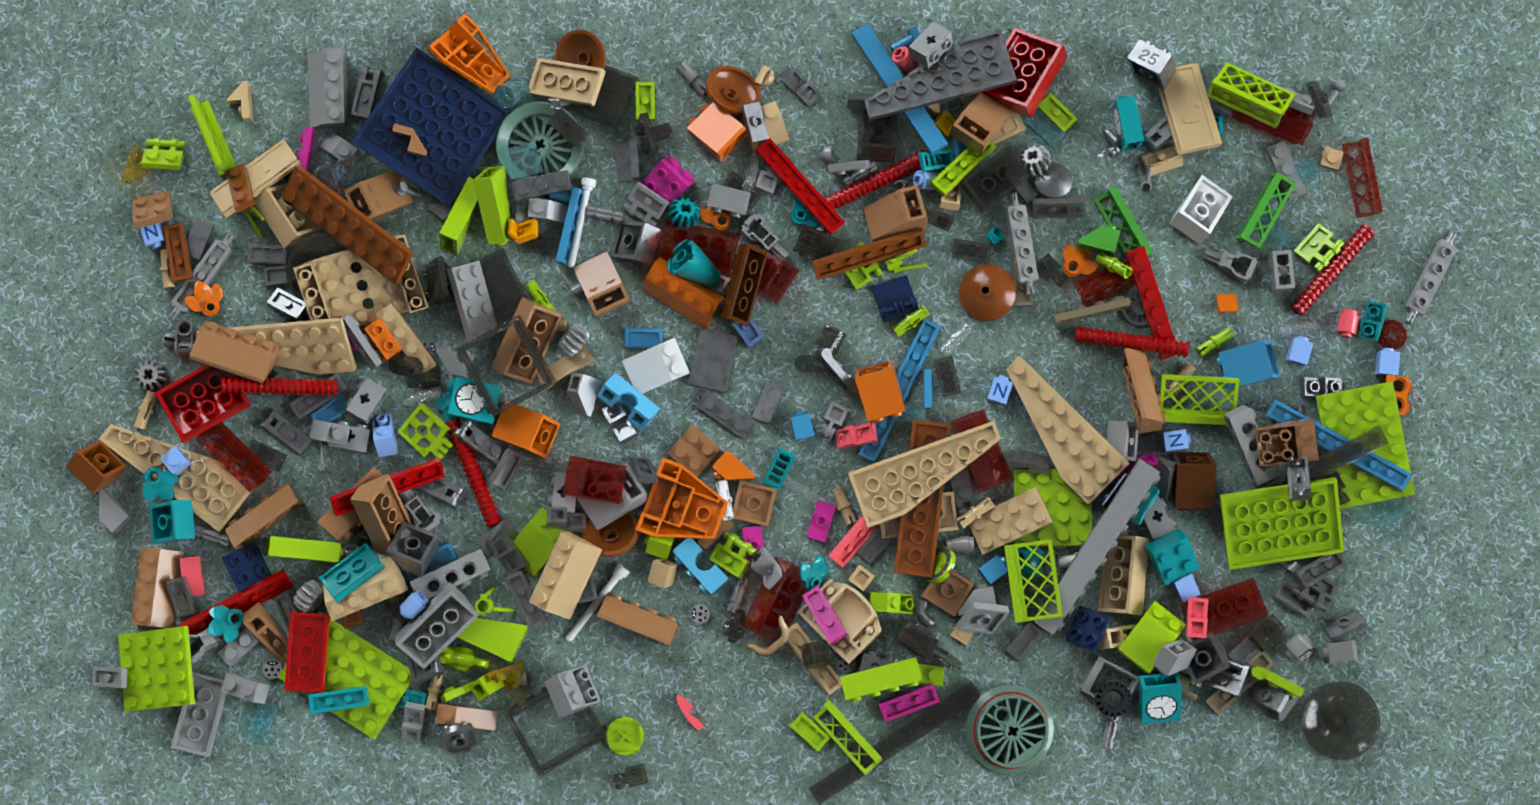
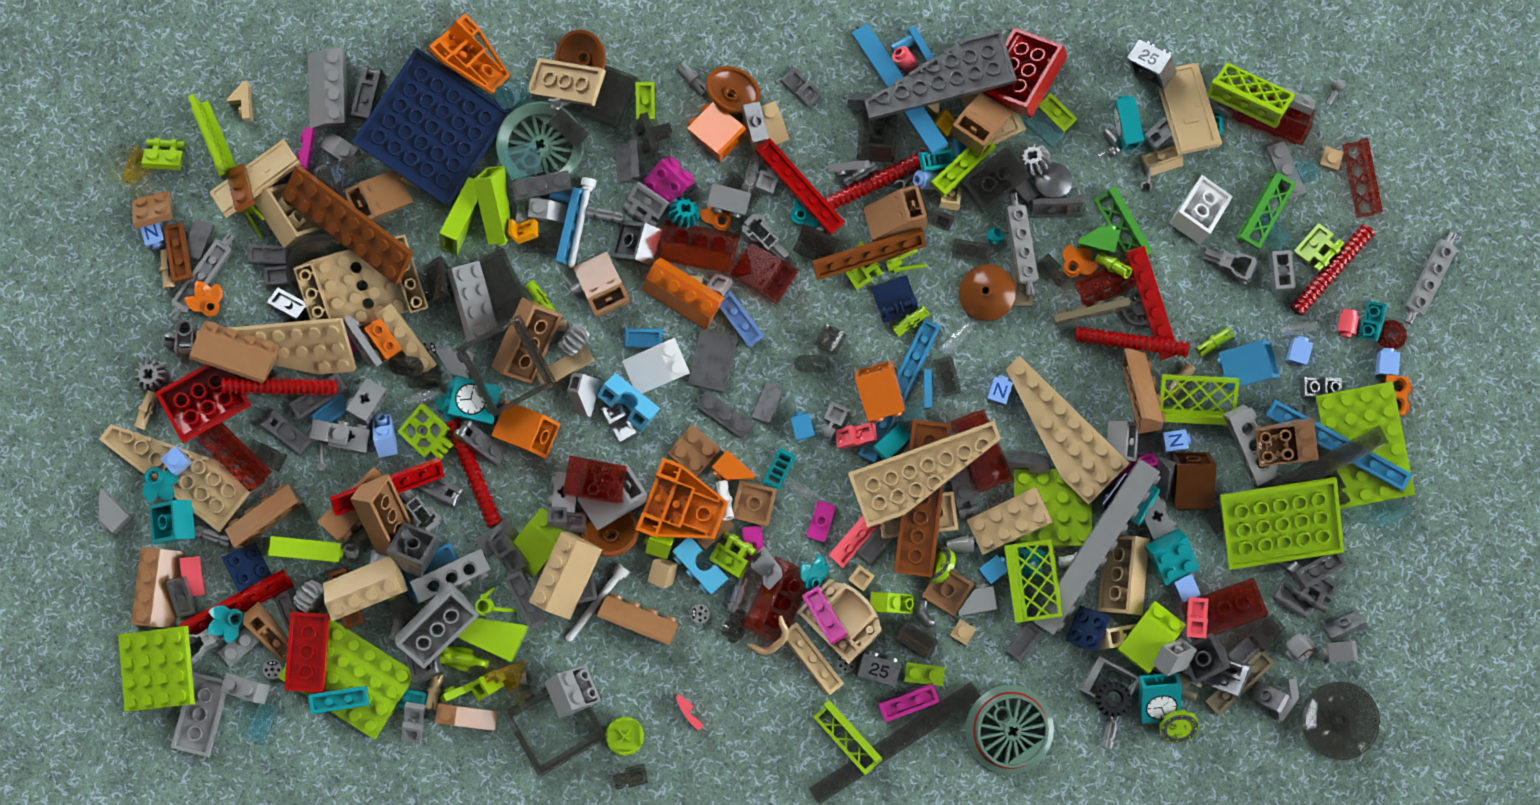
(96, 466): dark orange brick -> none
(109, 677): light grey plate -> none
(351, 572): teal tile -> none
(402, 189): light grey hand -> none
(413, 605): light blue brick -> none
(415, 146): medium nougat slope -> none
(441, 210): flat silver tile -> none
(465, 732): flat silver plate -> none
(505, 468): flat silver tile -> none
(643, 470): flat silver plate -> none
(693, 264): teal cone -> none
(743, 285): reddish brown slope -> none
(765, 76): tan plate -> none
(809, 731): lime plate -> none
(816, 654): clear smoke piece -> none
(827, 154): light grey hinge -> none
(835, 369): flat silver plate -> none
(844, 505): tan pin -> none
(881, 678): lime brick -> none
(892, 442): none -> teal slope
(931, 44): light grey brick -> none
(944, 657): clear smoke plate -> none
(975, 512): tan pin -> none
(983, 618): light grey plate -> none
(1178, 726): none -> tile
(1226, 303): orange slope -> none
(1276, 680): lime hinge -> none
(1298, 479): flat silver hinge -> none
(1320, 99): clear smoke plate -> none

